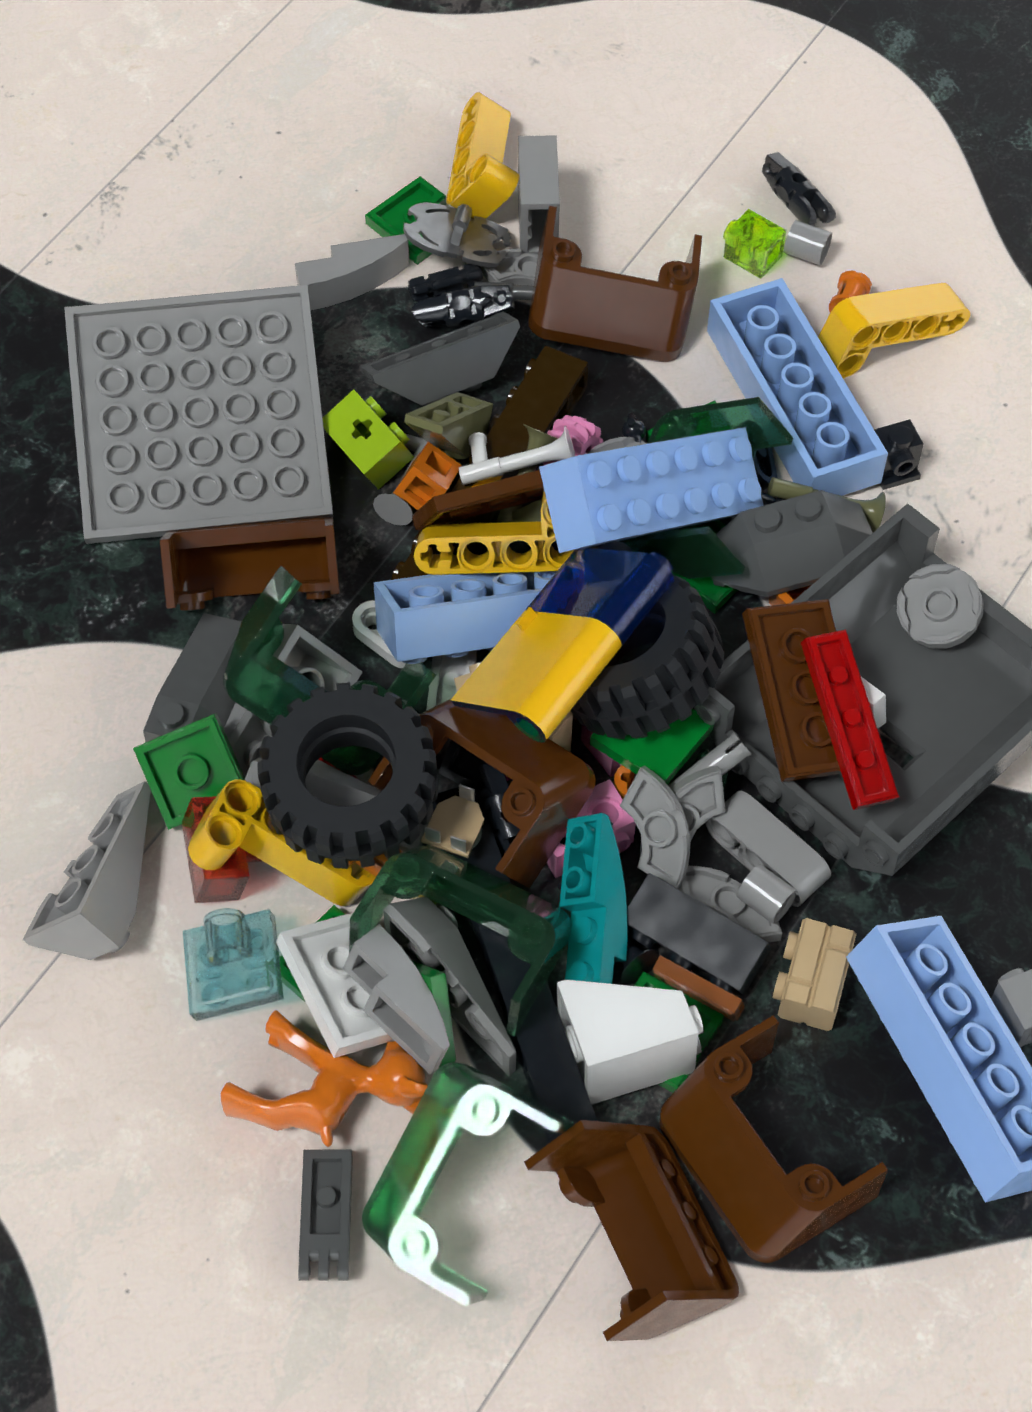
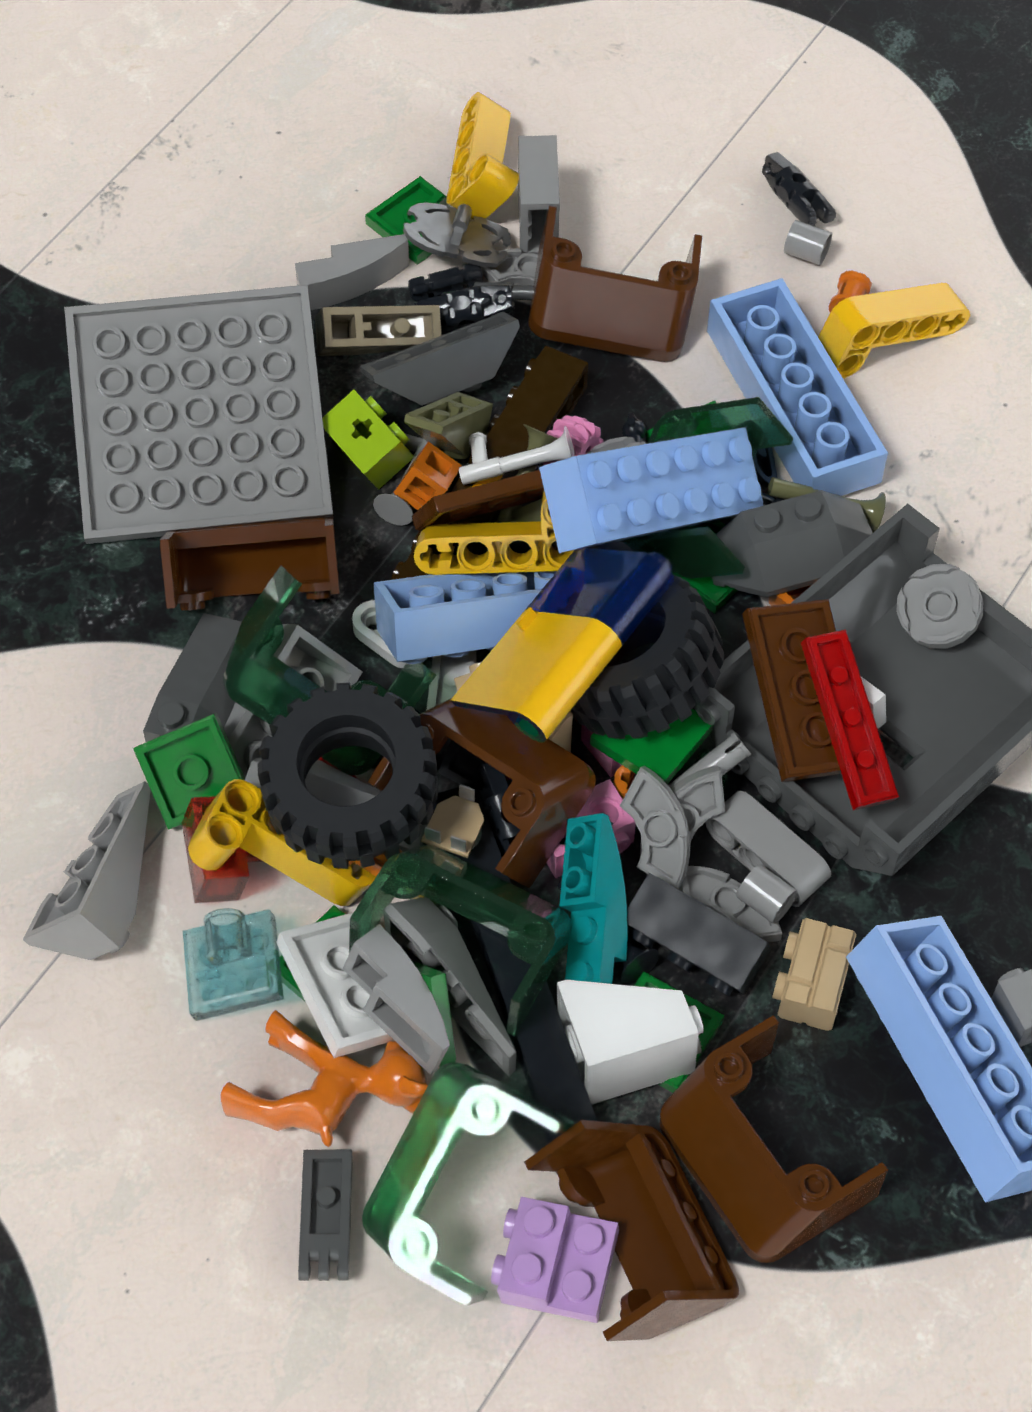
(374, 328): none -> dark tan slope
(555, 1260): none -> lavender plate
(698, 988): dark orange tile -> none
(754, 243): clear neon green brick -> none
(904, 453): black brick -> none

